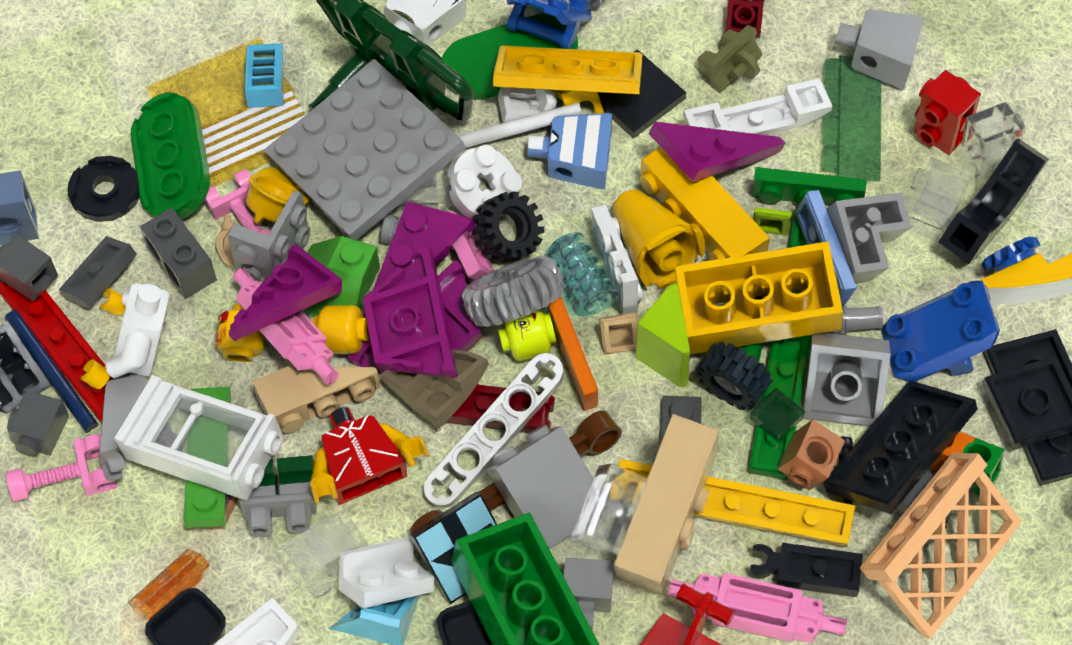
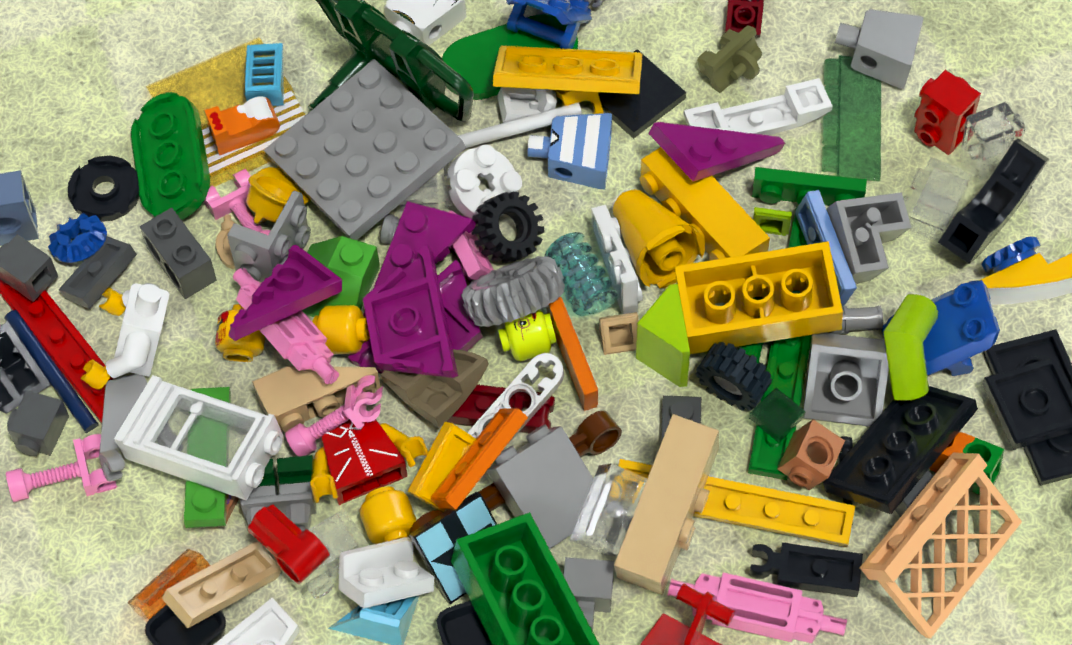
(84, 244): none -> blue gear
(222, 584): none -> tan plate
(242, 124): none -> orange leg
(295, 550): none -> red piece
(303, 438): none -> bright pink bar
(386, 515): none -> yellow head
(441, 459): none -> yellow tile
(478, 458): none -> orange tile
(905, 347): none -> lime brick

